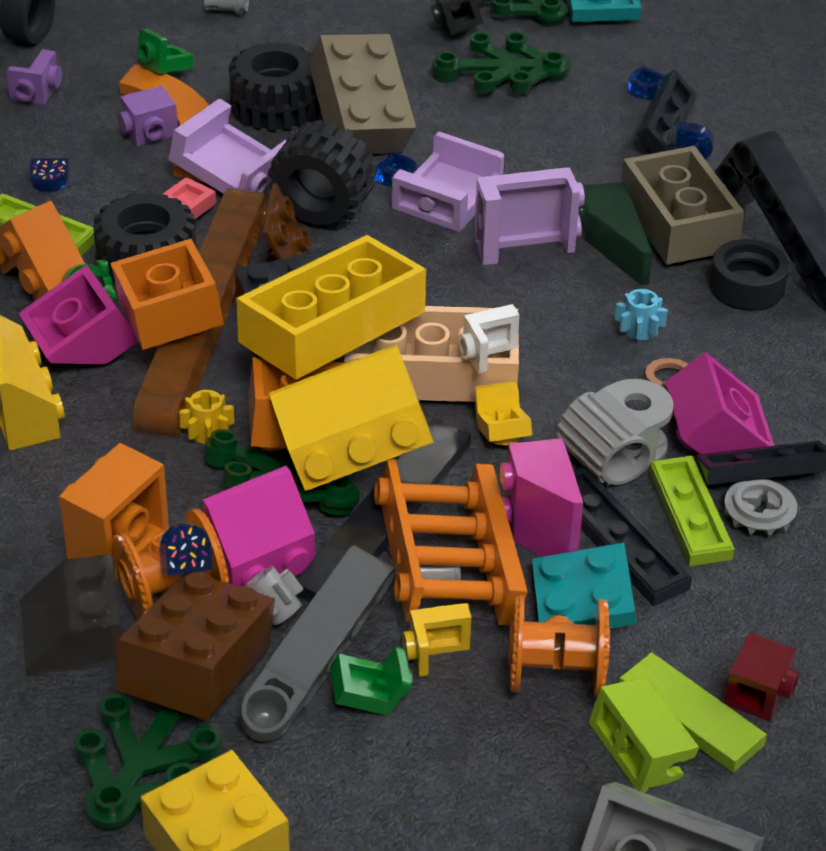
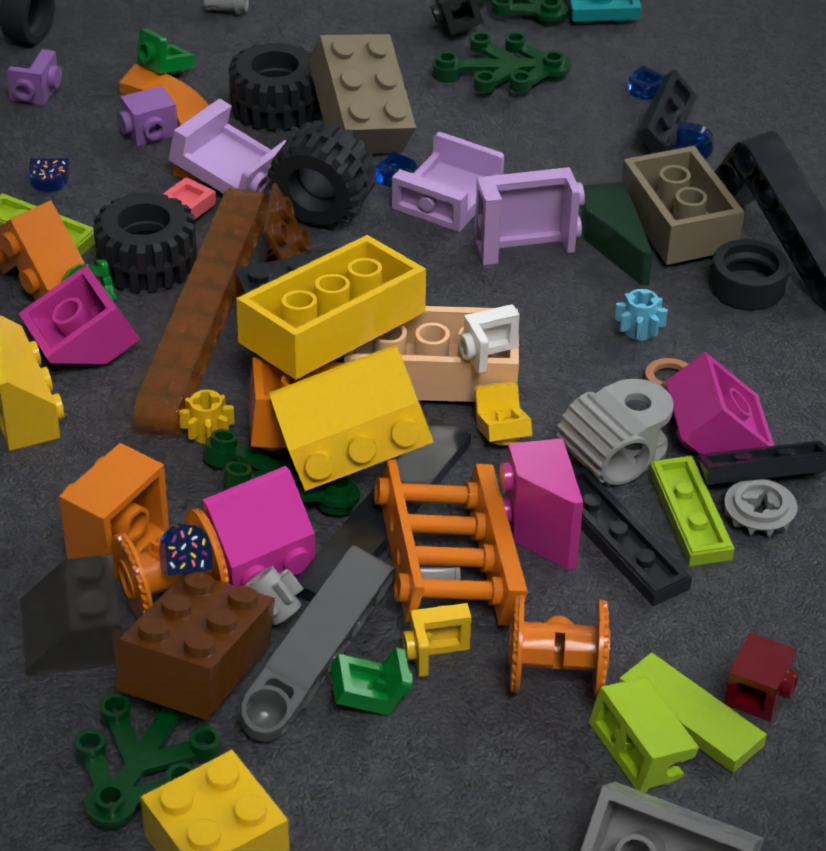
(167, 294): orange brick -> none
(575, 581): teal plate -> none

